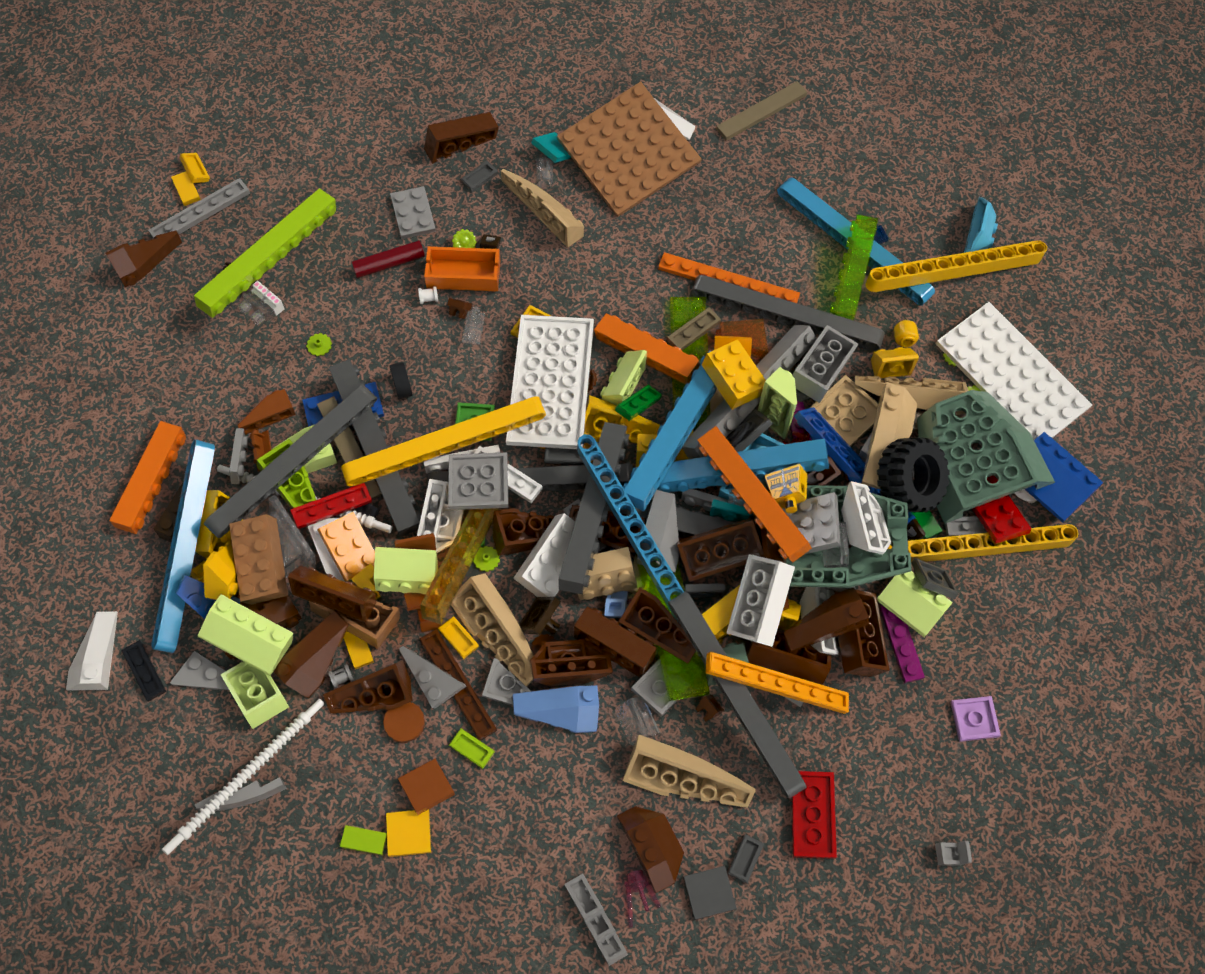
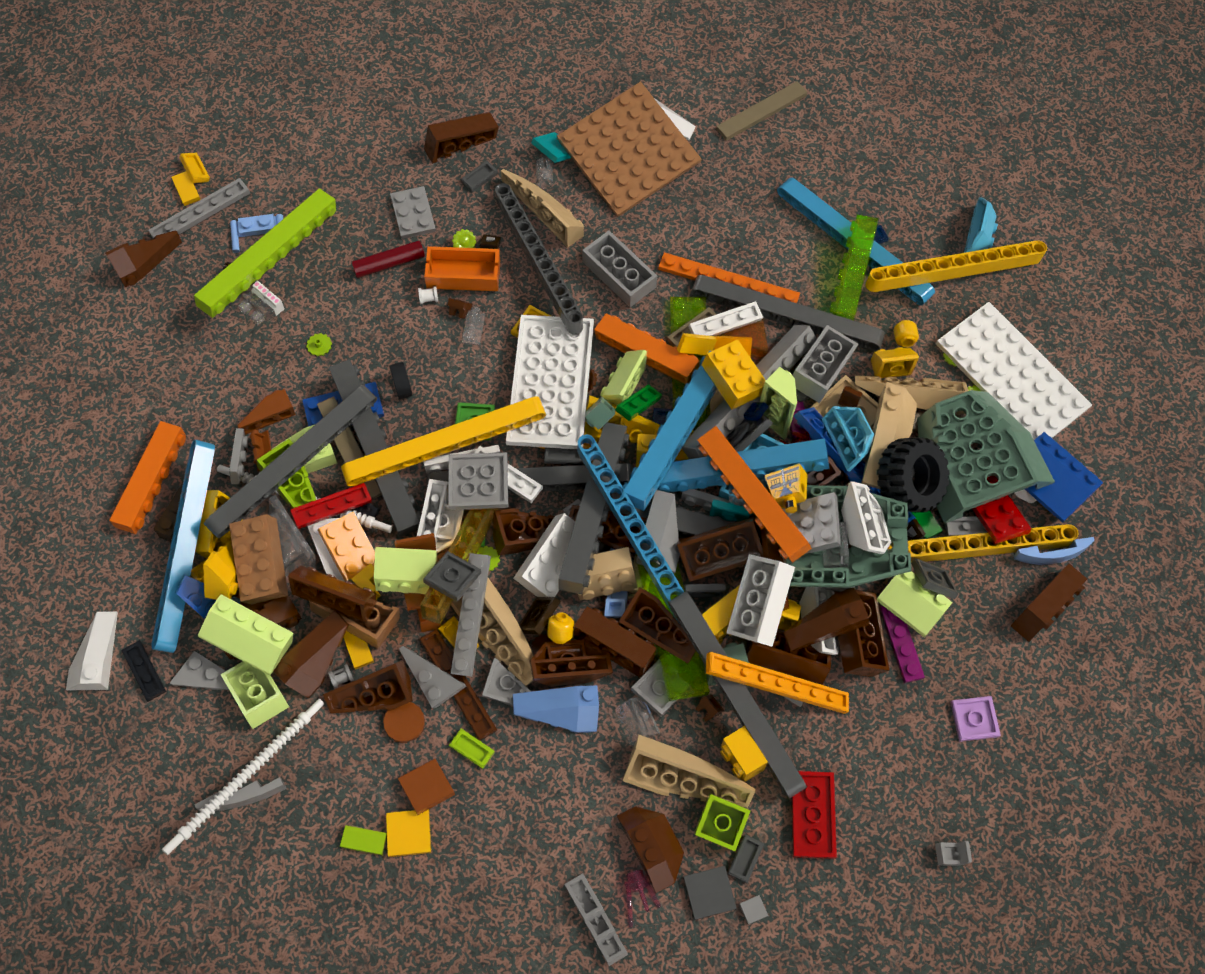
(252, 226): none -> light blue plate
(452, 576): none -> dark grey tile
(470, 619): none -> light grey plate
(539, 259): none -> dark grey beam
(560, 628): none -> yellow head
(599, 413): none -> sand green brick
(619, 268): none -> light grey brick
(659, 415): none -> tile
(696, 344): none -> yellow tile
(722, 822): none -> lime brick
(727, 320): none -> white plate
(743, 754): none -> yellow brick
(753, 910): none -> light grey tile
(755, 411): none -> clear blue tile
(849, 433): none -> medium azure wedge
(850, 397): none -> reddish brown tile
(1032, 556): none -> light blue slope
(1050, 603): none -> reddish brown wedge

